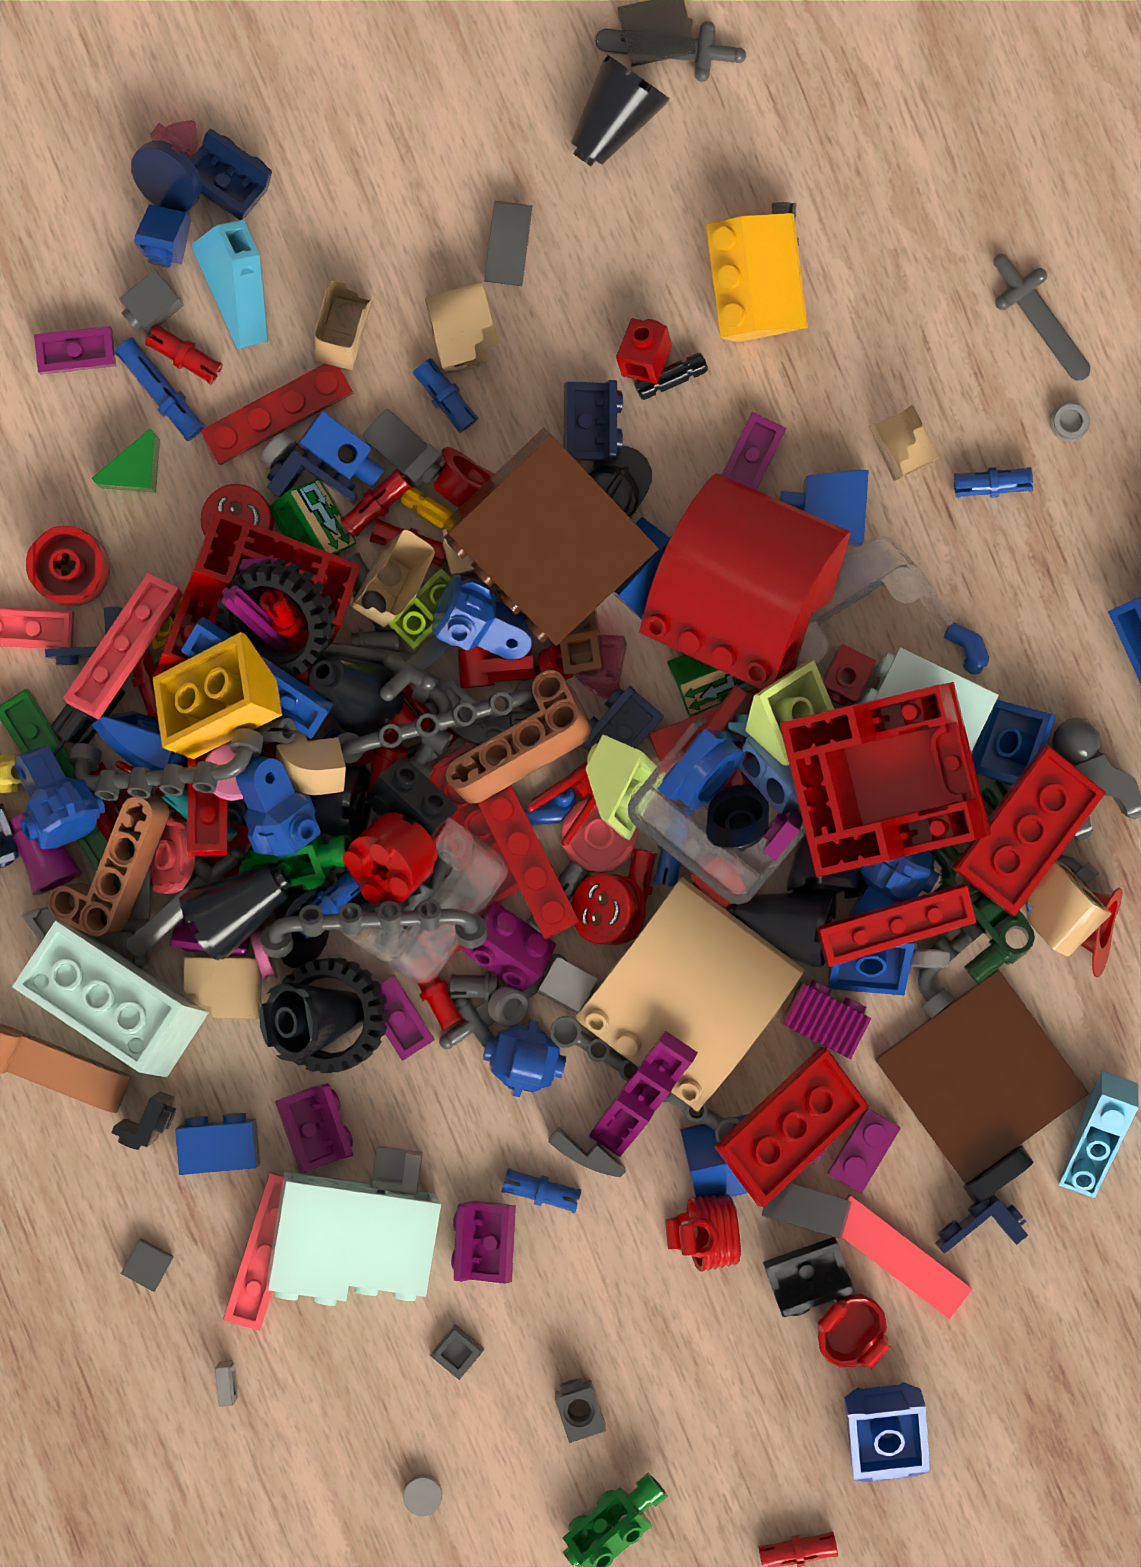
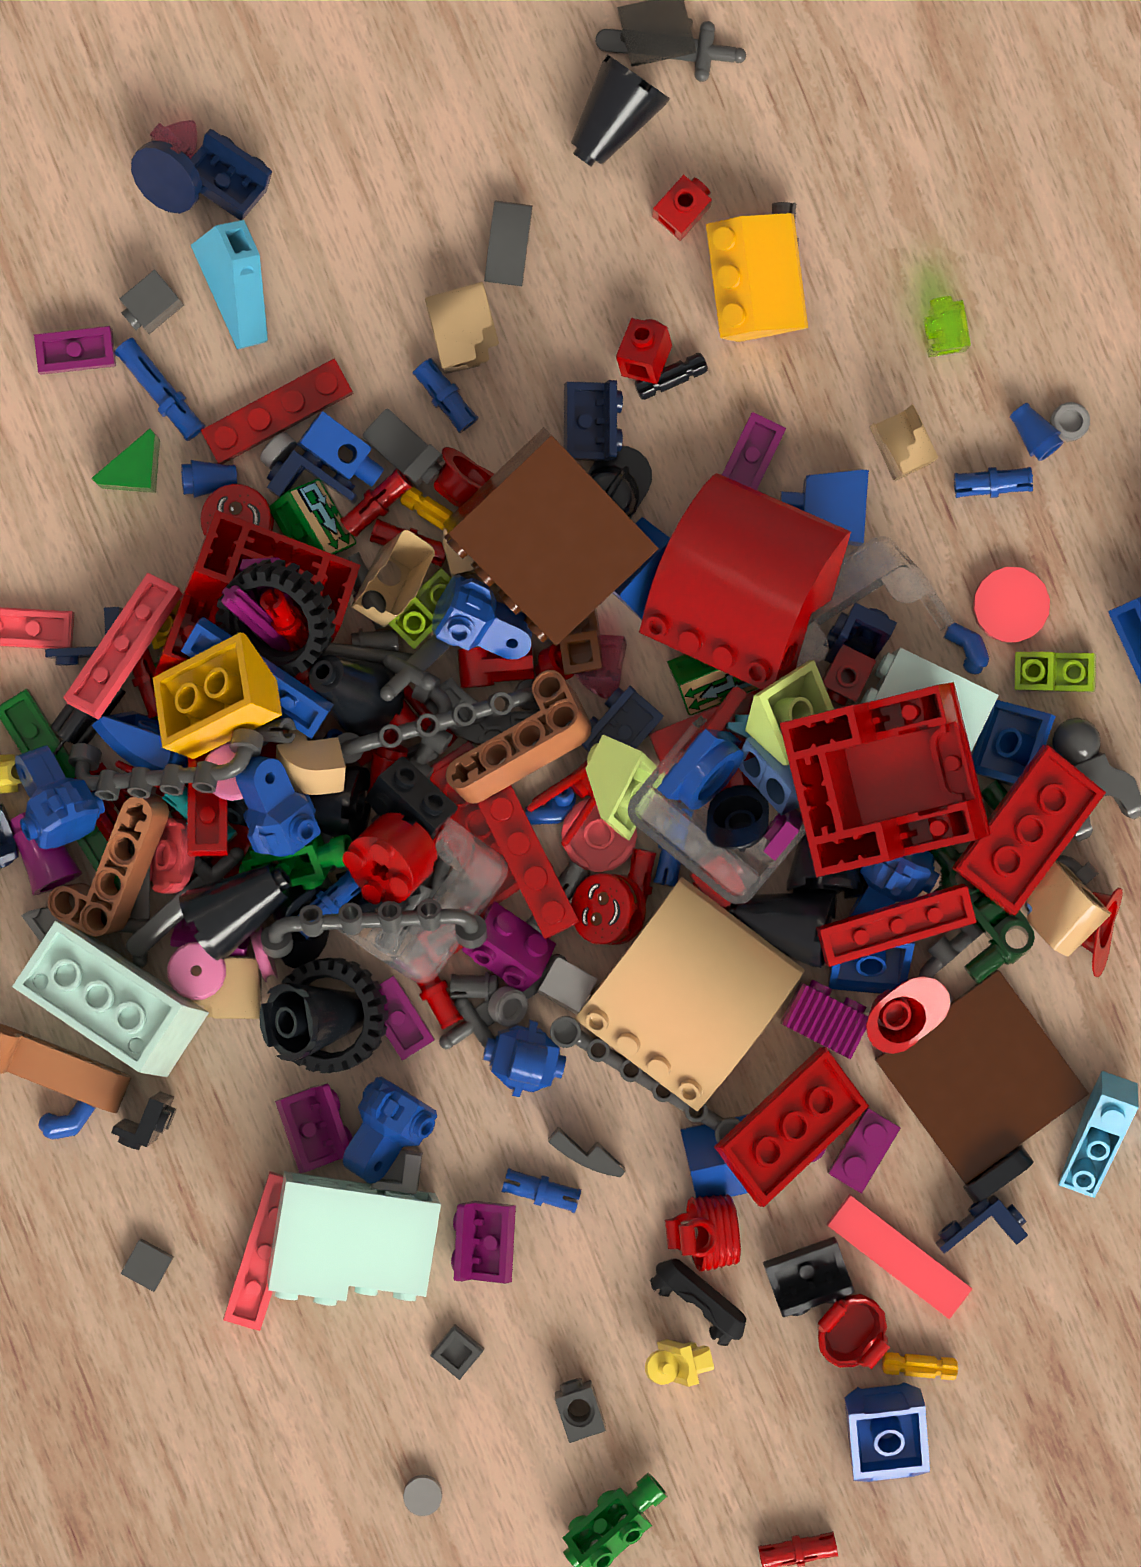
(52, 550): red brick -> none
(66, 1125): none -> blue arm
(163, 235): blue slope -> none
(181, 974): none -> bright pink piece
(184, 354): red pin -> none
(205, 477): none -> blue cone
(217, 1145): blue brick -> none
(226, 1383): light grey tile -> none
(332, 354): tan piece -> none
(390, 1122): none -> blue piece
(643, 1094): magenta slope -> none
(678, 1363): none -> light yellow hips
(683, 206): none -> red brick
(726, 1318): none -> black piece
(809, 1210): dark grey slope -> none
(861, 630): none -> dark blue bracket
(907, 1014): none -> piece
(920, 1366): none -> yellow axle
(930, 958): light grey tile -> none
(946, 327): none -> clear neon green brick
(1011, 604): none -> coral tile
(1024, 293): dark grey sword -> none
(1036, 432): none -> blue cone
(1055, 671): none -> lime slope

